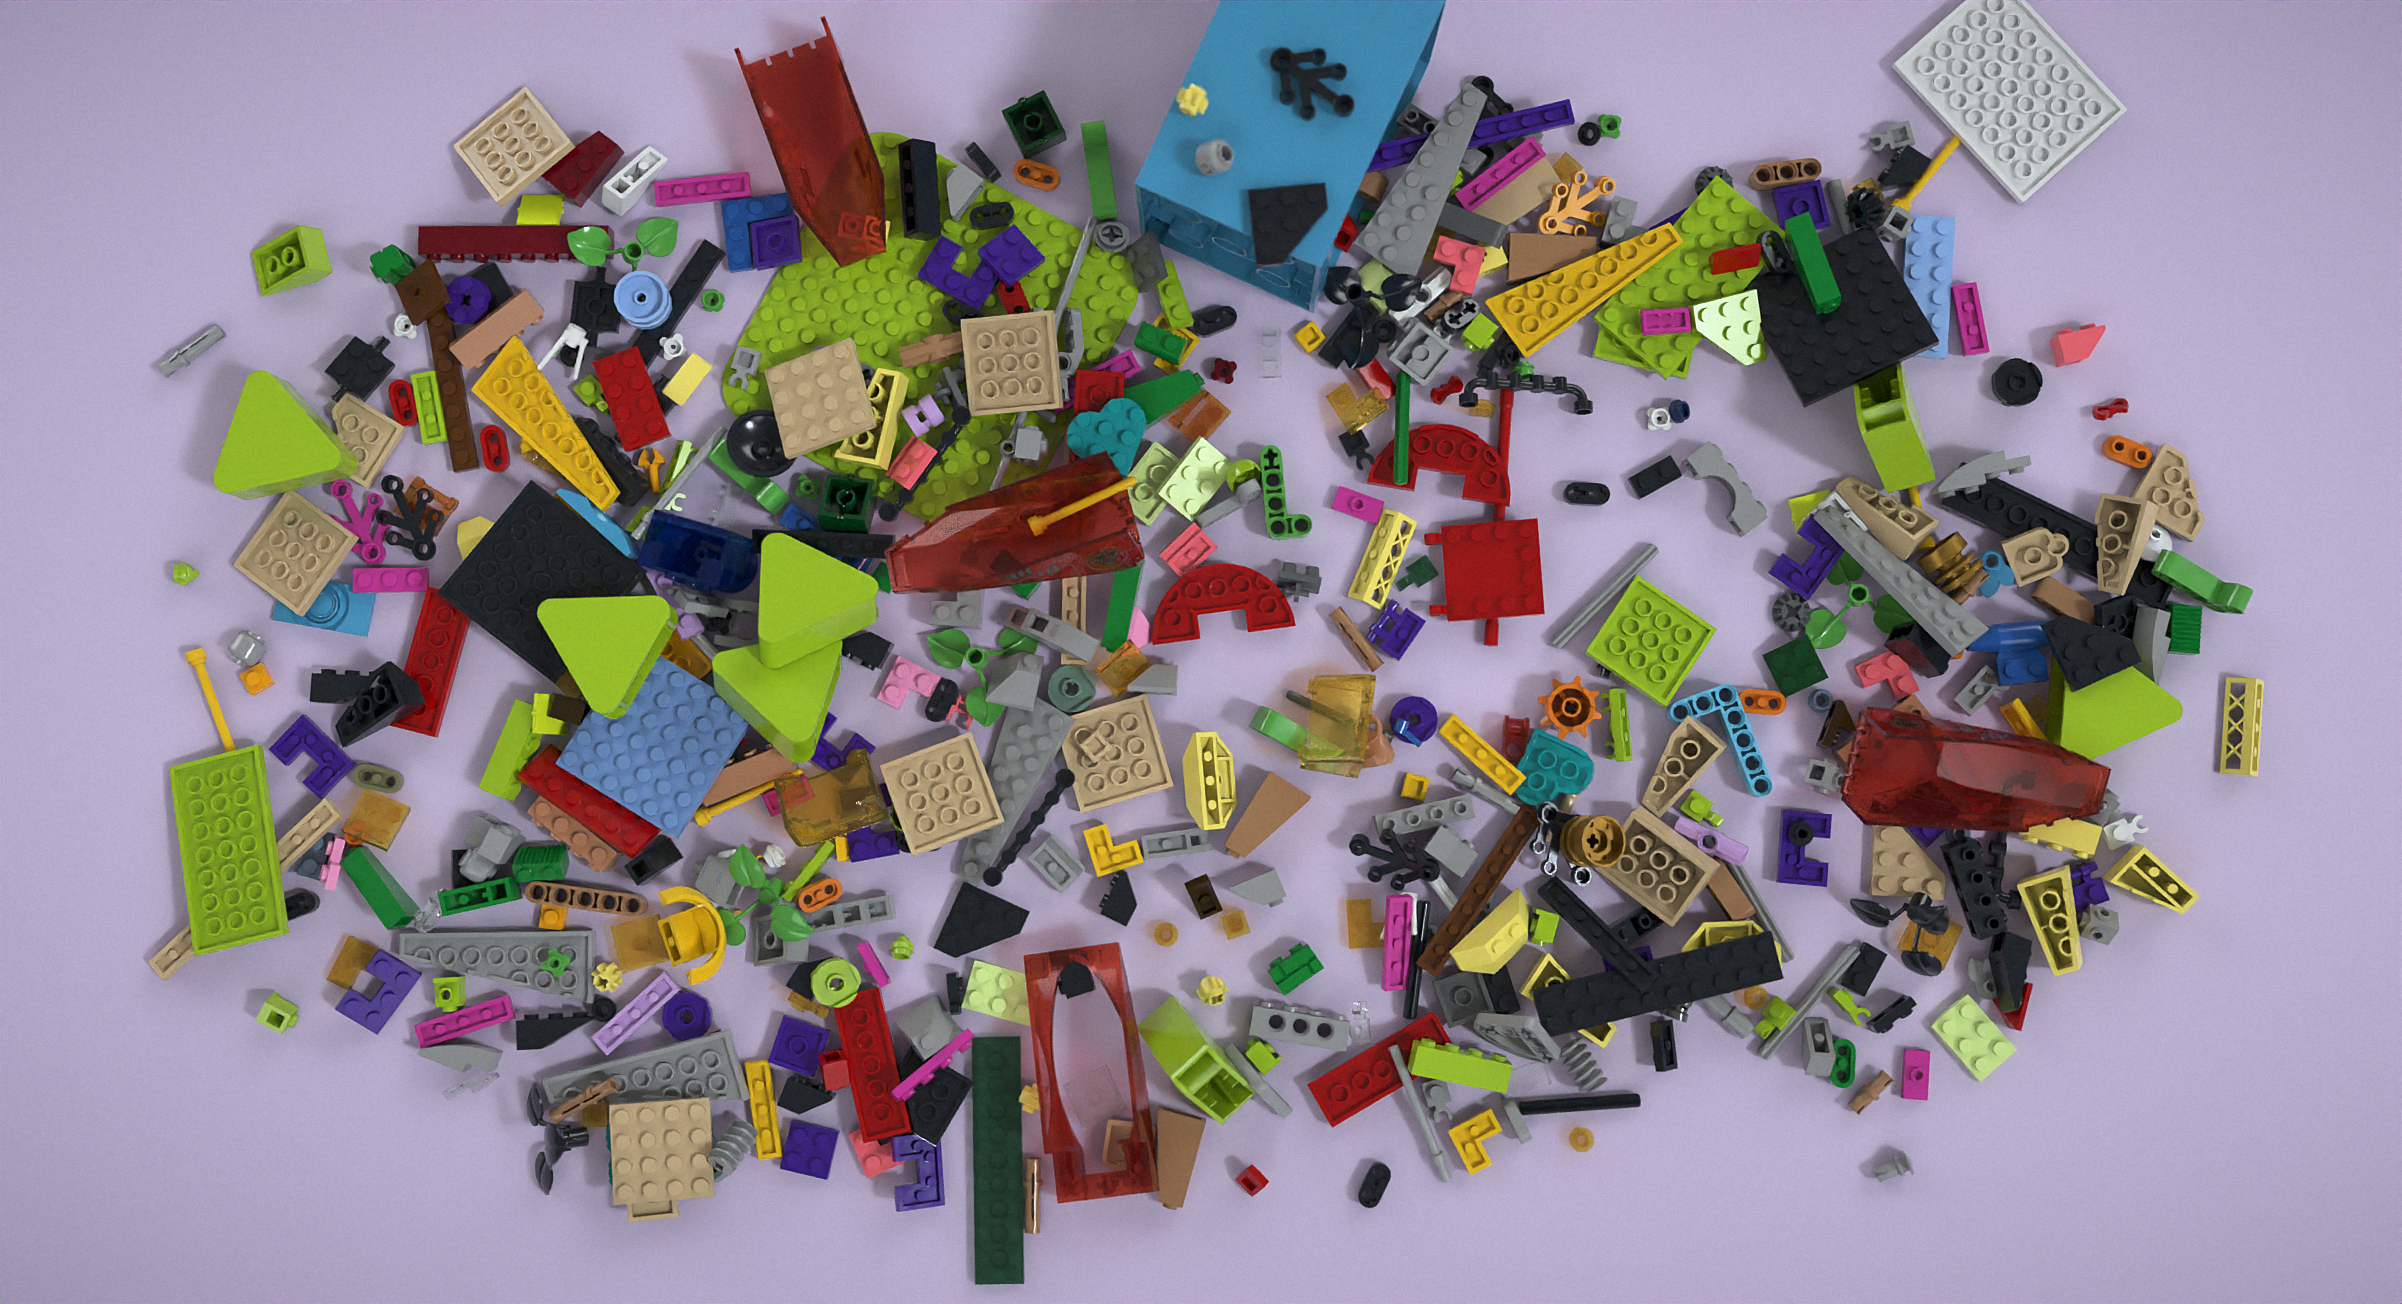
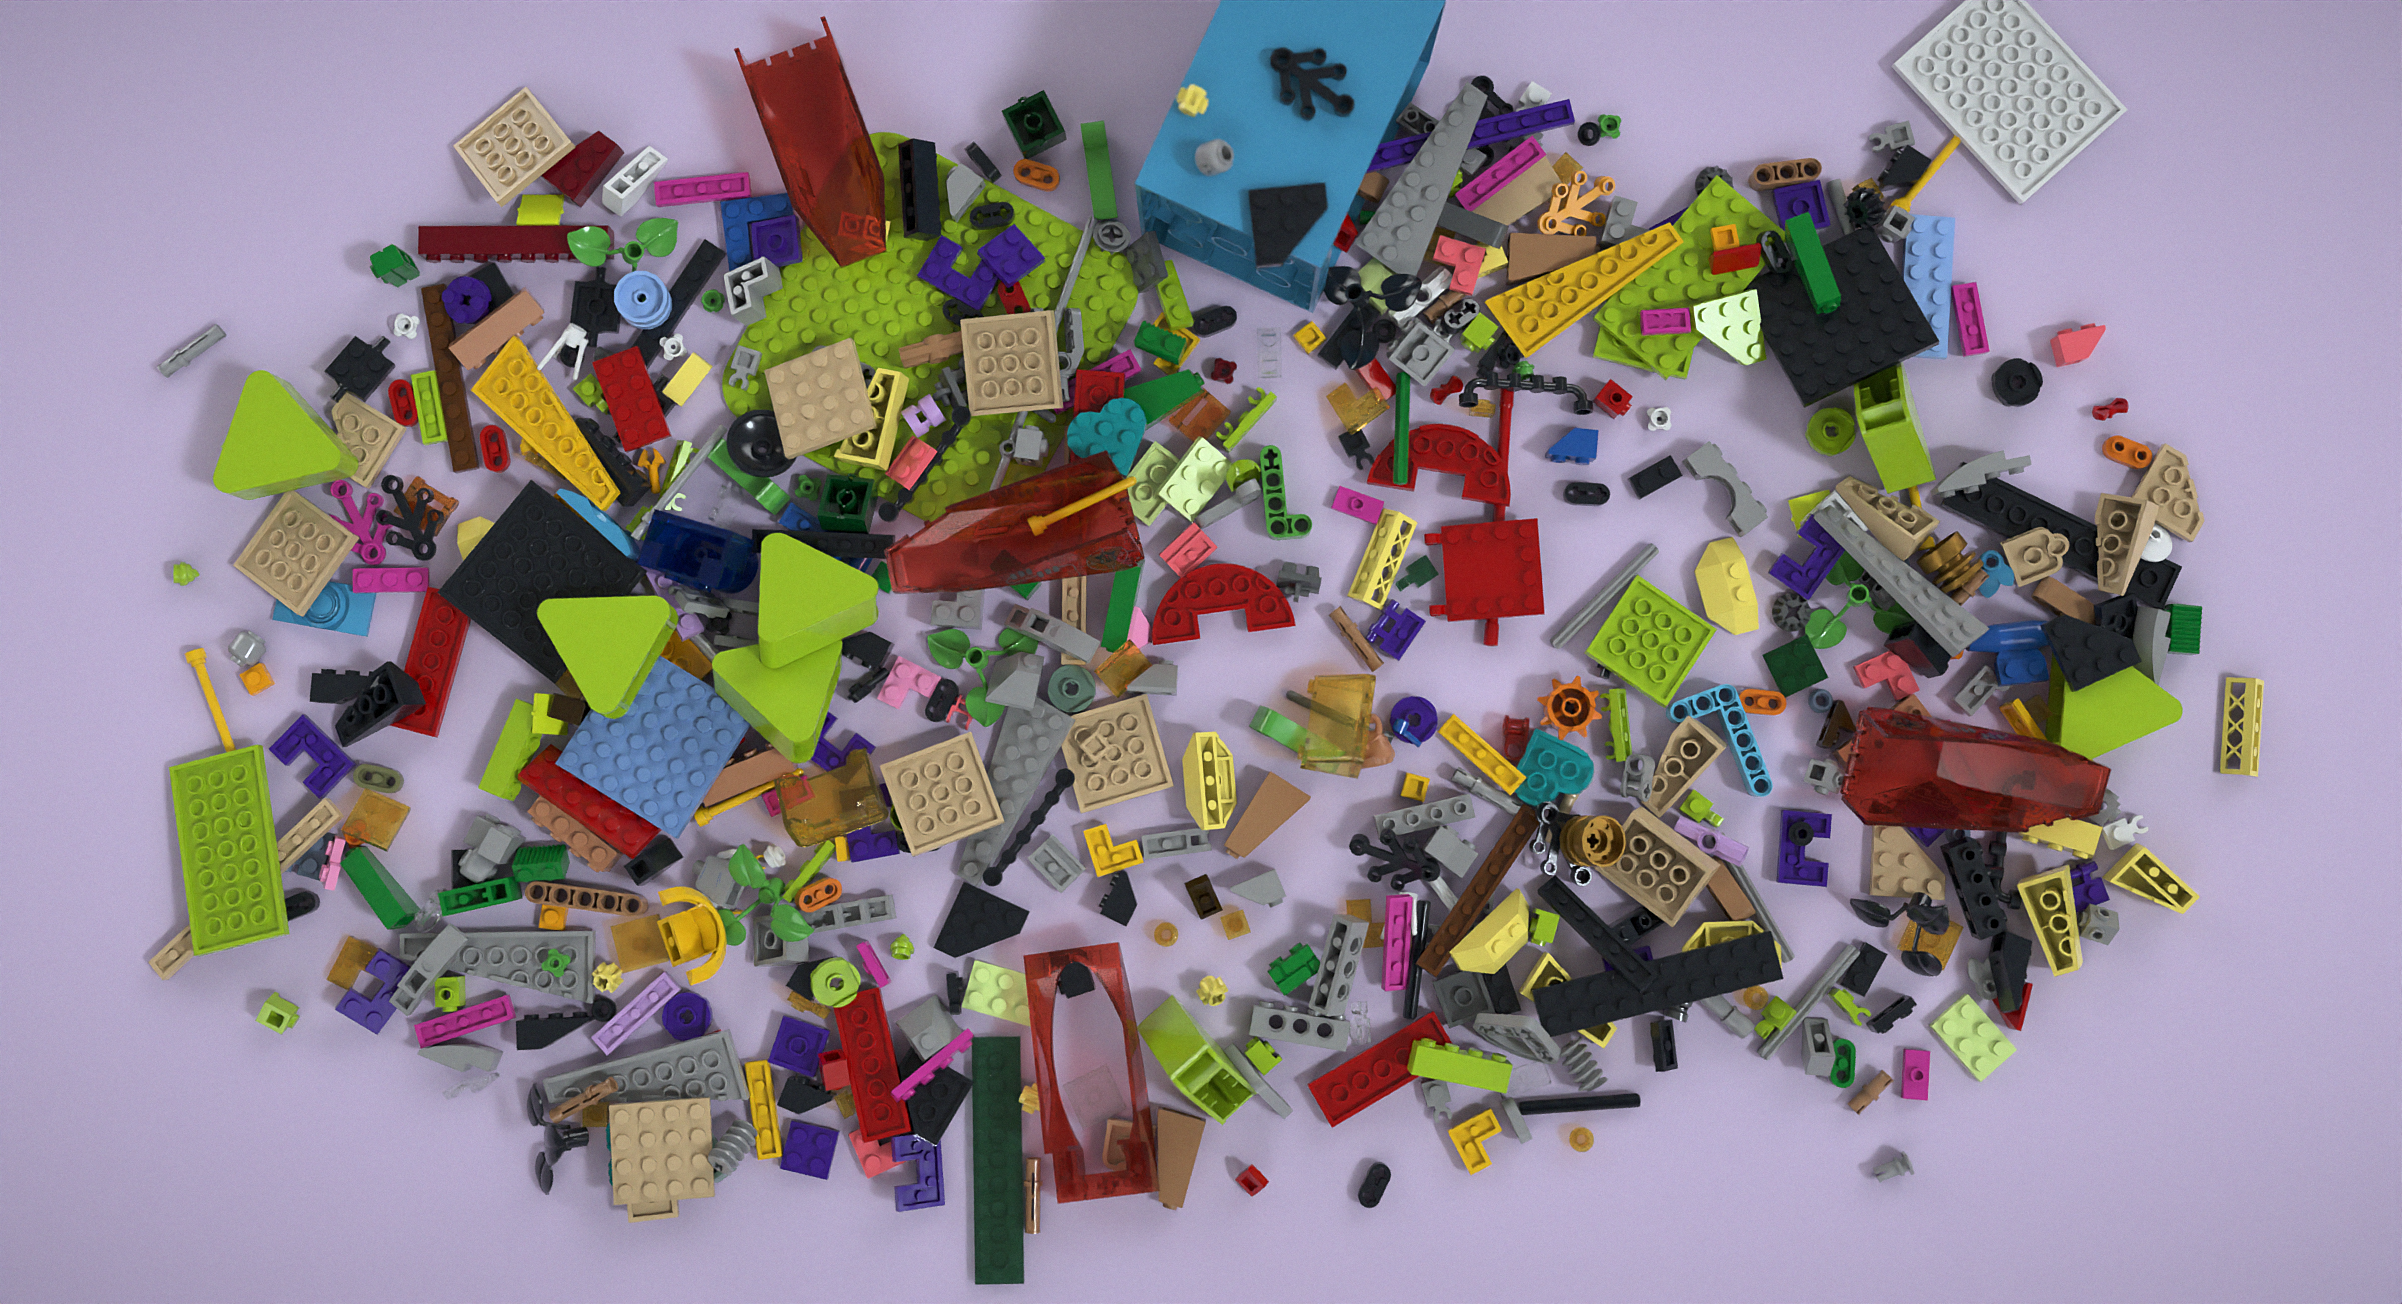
(291, 260): lime slope -> none
(422, 292): reddish brown plate -> none
(428, 968): none -> light grey slope
(747, 288): none -> light grey brick
(846, 1104): none -> clear yellow plate
(860, 691): none -> black plate
(1247, 419): none -> lime plate
(1338, 965): none -> light grey brick
(1437, 1156): light grey bar -> none
(1534, 96): none -> white plate
(1577, 446): none -> blue slope
(1613, 399): none -> red brick
(1638, 778): none -> light grey piece
(1679, 411): dark blue plate -> none
(1724, 237): none -> light orange plate
(1727, 587): none -> light yellow wedge
(1844, 431): none -> lime plate
(1877, 592): none -> dark grey hips
(2200, 584): bright green beam -> none

